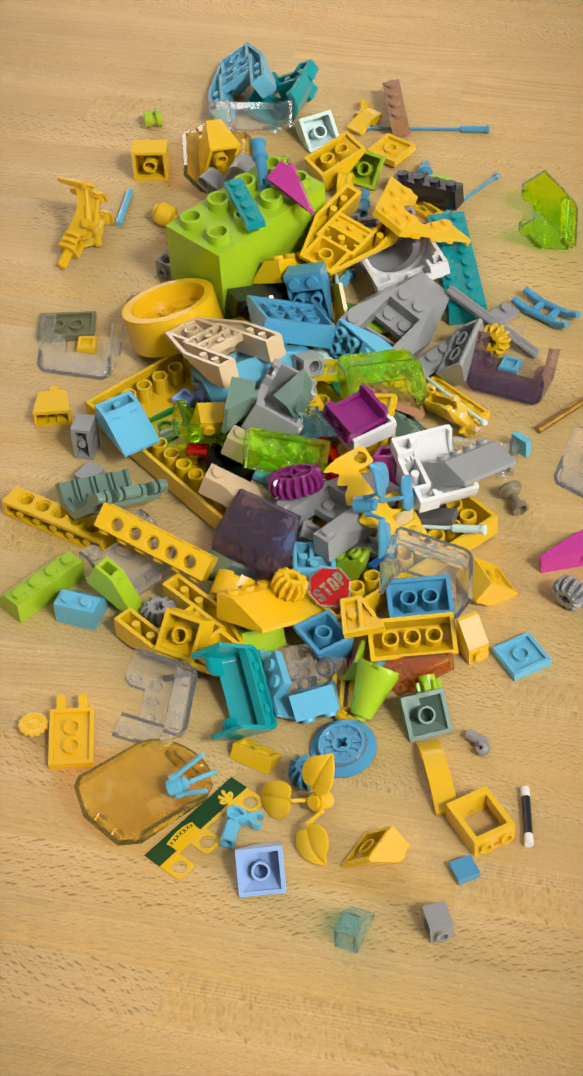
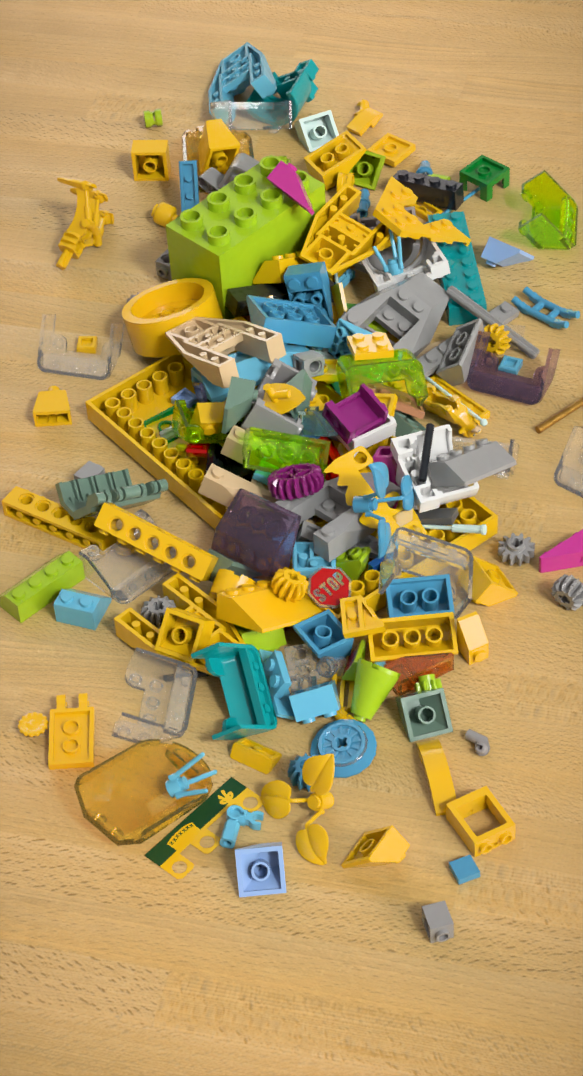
(73, 324): olive tile -> none
(85, 436): light grey brick -> none
(114, 585): lime slope -> none
(126, 201): medium azure bar -> none
(126, 423): medium azure slope -> none
(188, 184): none -> dark azure tile
(244, 204): teal plate -> none
(260, 157): dark azure pin -> none
(282, 397): none -> yellow shield
(352, 928): clear light blue slope -> none
(370, 346): none -> yellow plate
(395, 264): none -> medium azure plant
(396, 108): medium nougat brick -> none
(426, 452): none -> black bar
(463, 129): dark azure piece -> none
(485, 174): none -> green panel
(503, 254): none -> light blue slope
(511, 491): dark tan piece -> none
(516, 549): none -> light grey gear
(521, 656): medium azure tile -> none
(524, 443): medium azure tile -> none
(527, 816): black bar -> none

